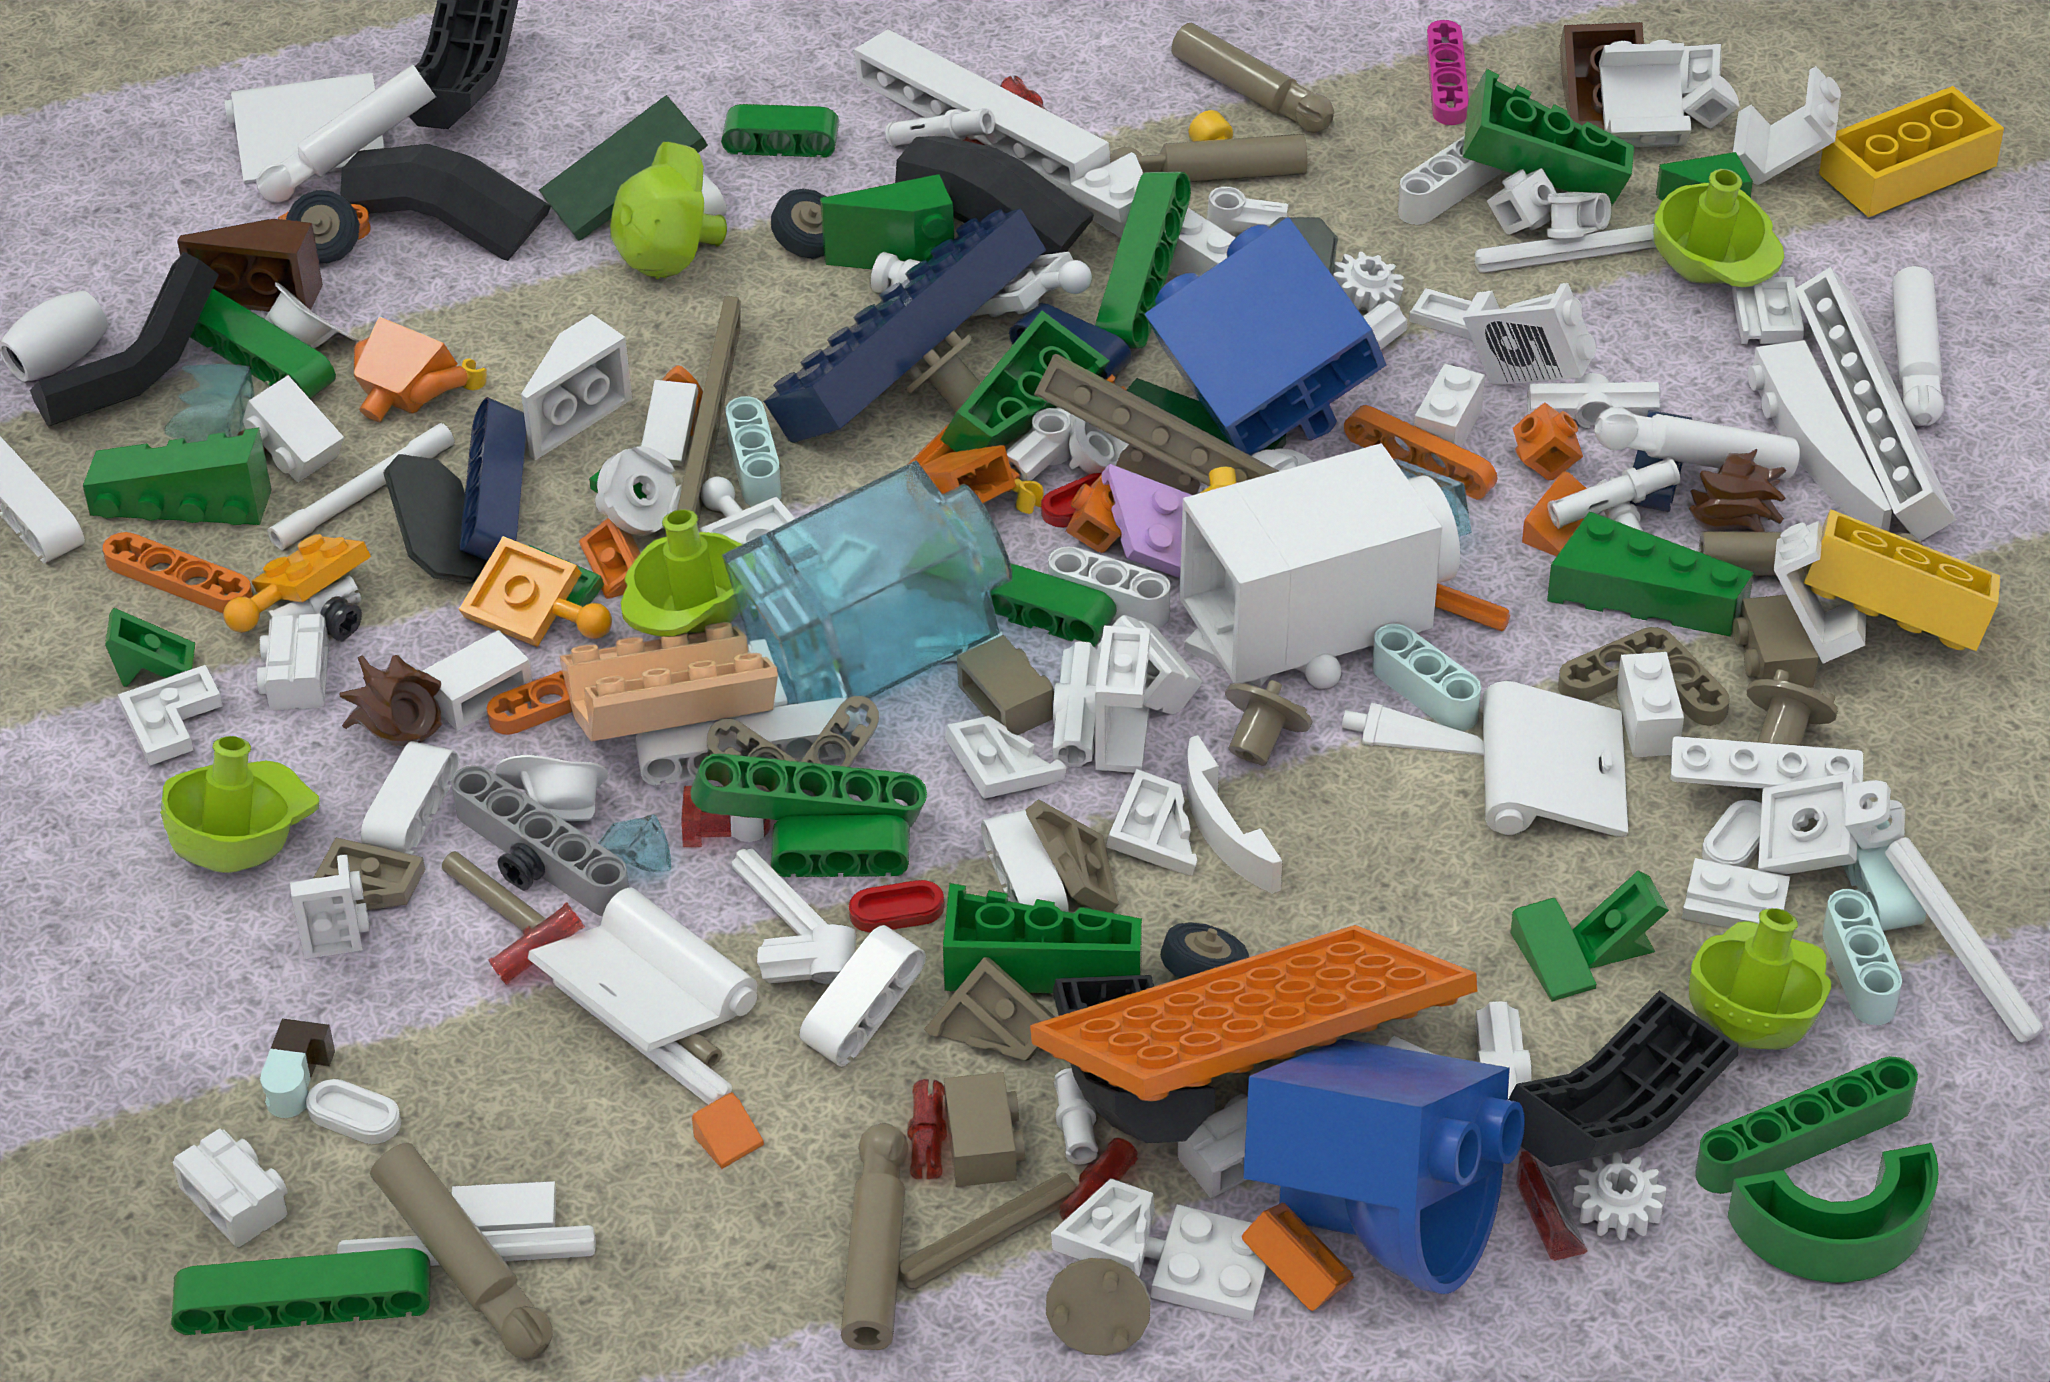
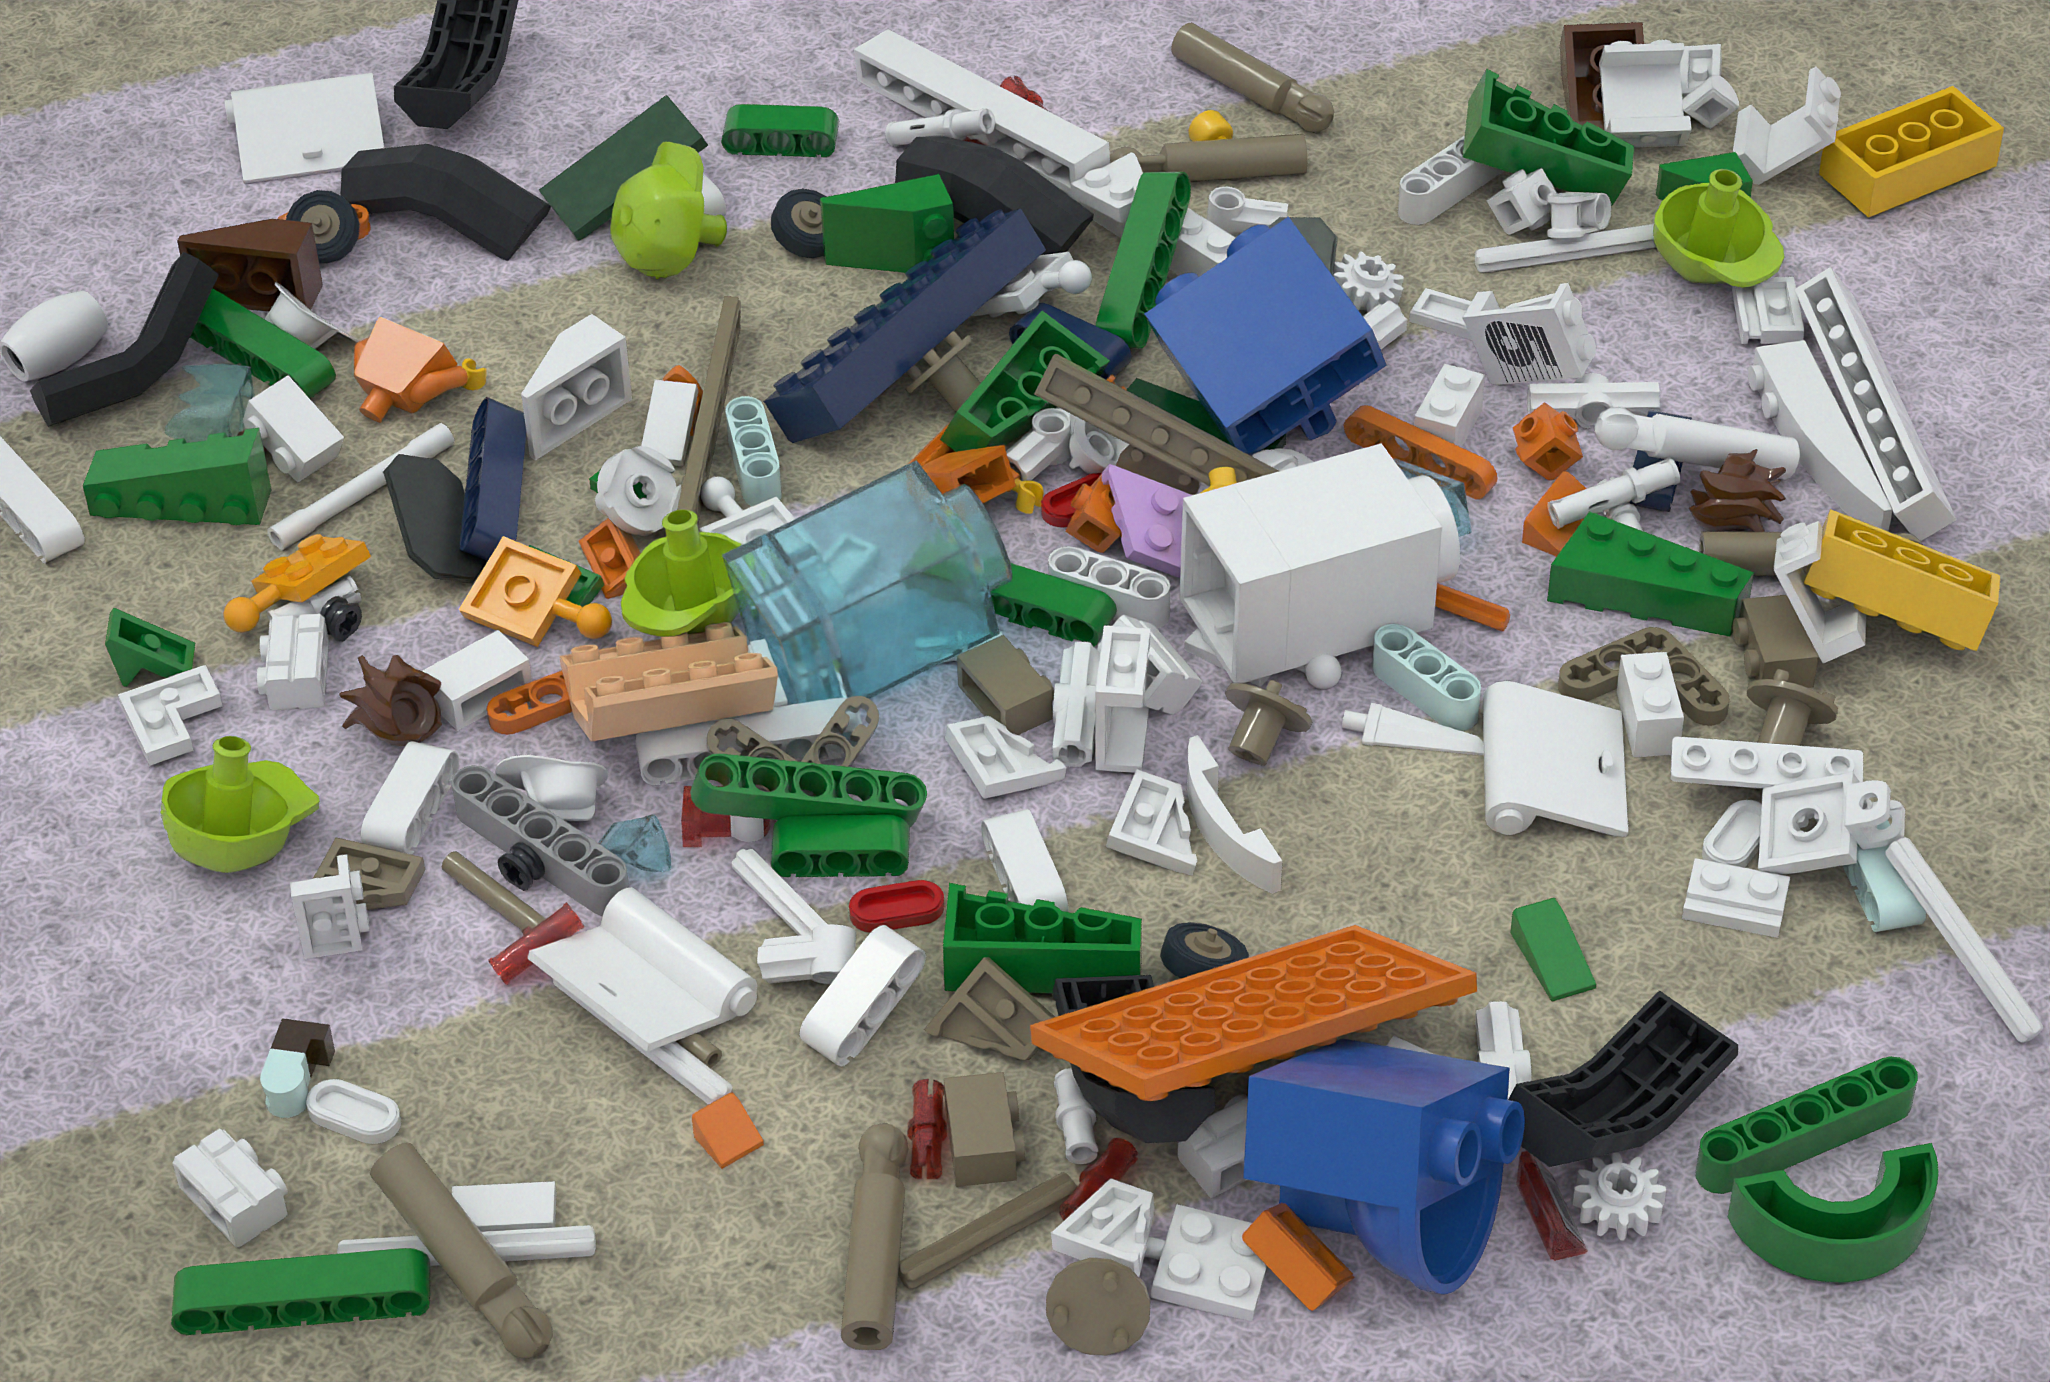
(174, 578): orange beam -> none
(346, 134): white piece -> none
(889, 271): white wheel -> none
(1077, 856): dark tan wing -> none
(1445, 72): dark pink beam -> none
(1619, 923): green slope -> none
(1760, 982): lime piece -> none
(1861, 957): light aqua beam -> none
(1918, 344): white piece -> none

